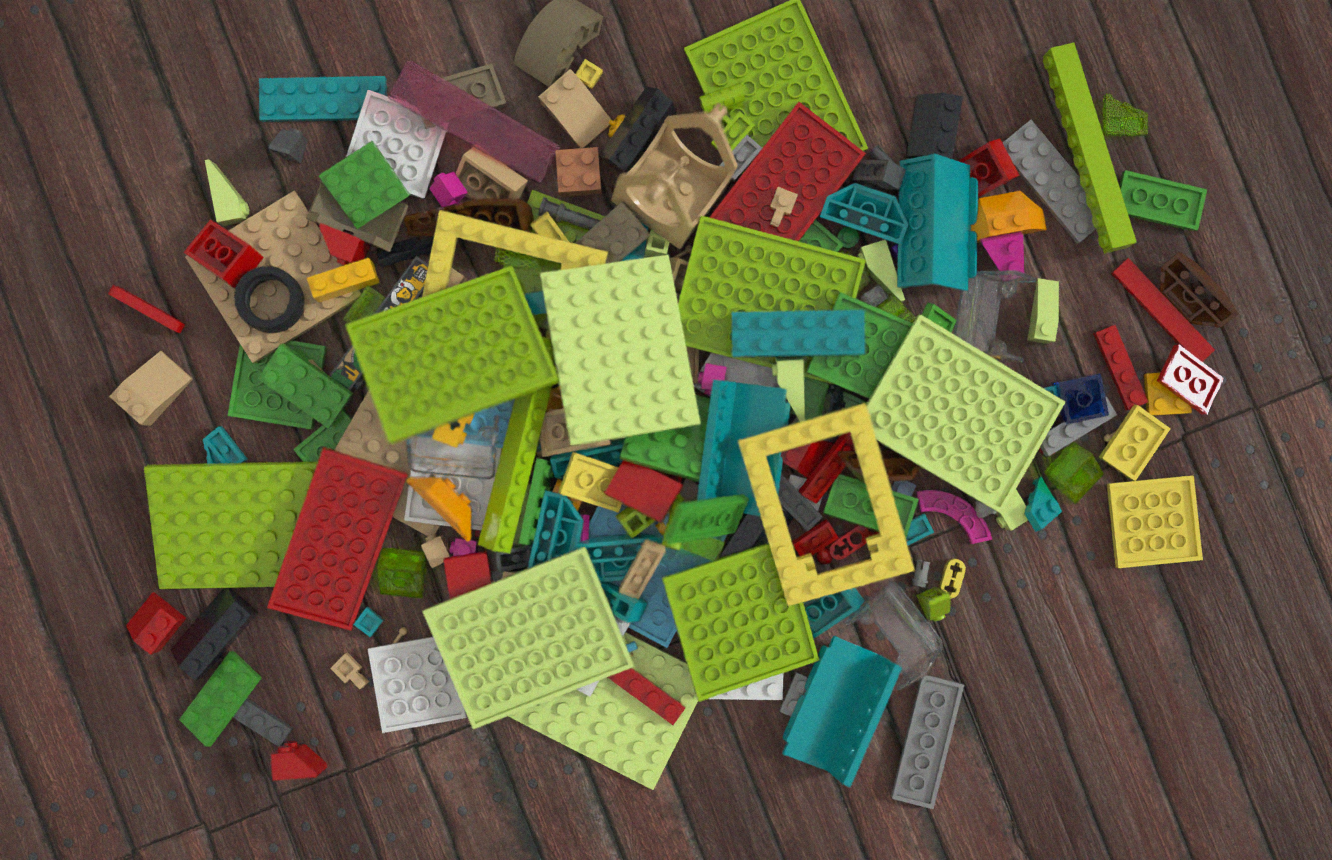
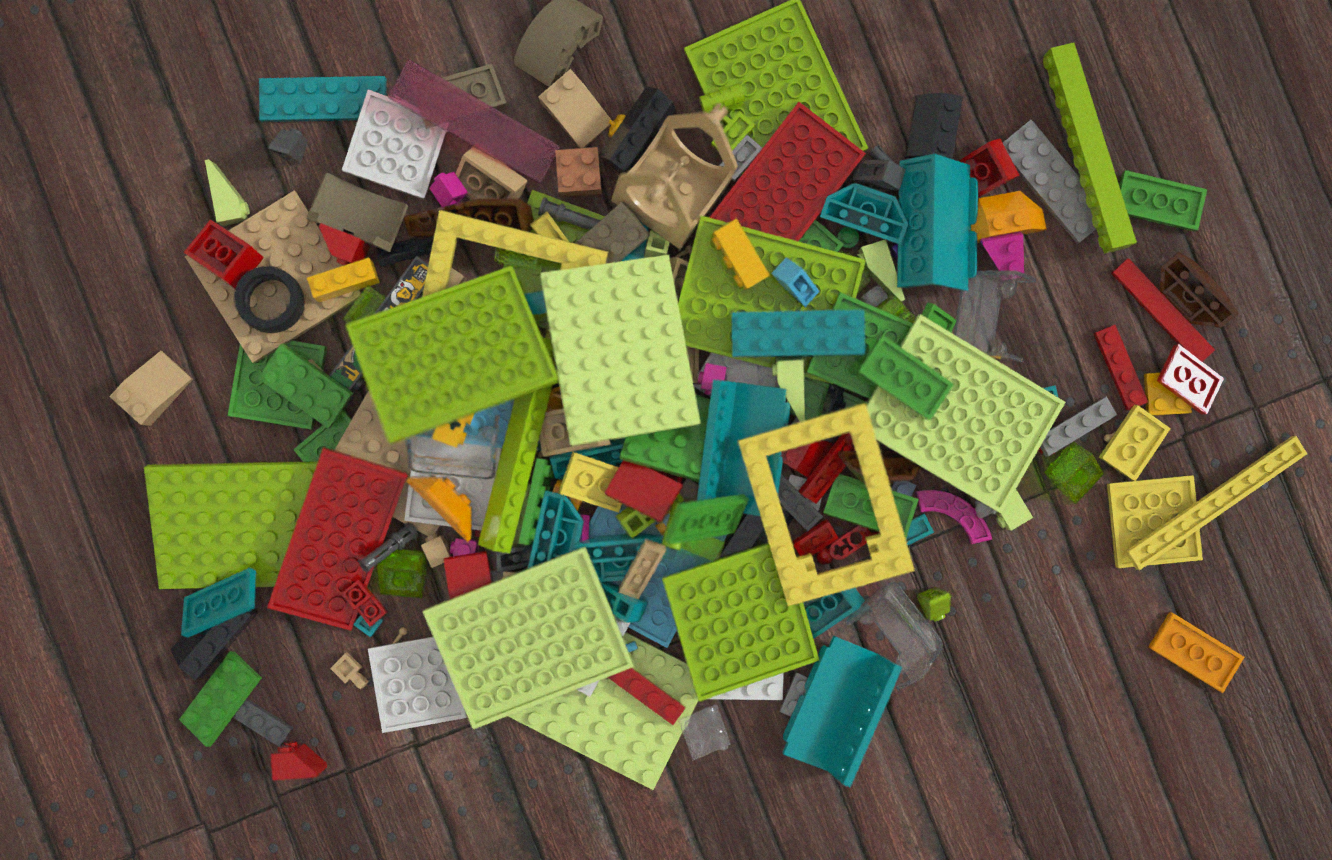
(146, 308): red beam -> none
(154, 624): red slope -> none
(218, 602): none -> teal plate
(222, 448): teal wing -> none
(364, 184): bright green plate -> none
(364, 602): none -> red slope
(396, 540): none -> dark grey pin
(589, 73): light yellow tile -> none
(704, 732): none -> clear hinge
(739, 255): none -> yellow brick
(782, 204): tan plate -> none
(795, 281): none -> medium azure slope
(905, 377): none -> bright green plate
(920, 576): light grey pin -> none
(927, 741): light grey plate -> none
(956, 580): light yellow beam -> none
(1041, 506): teal wing -> none
(1044, 312): yellowish green slope -> none
(1083, 398): clear blue slope -> none
(1122, 118): clear neon green wing -> none
(1196, 652): none -> light orange tile
(1215, 502): none -> light yellow plate

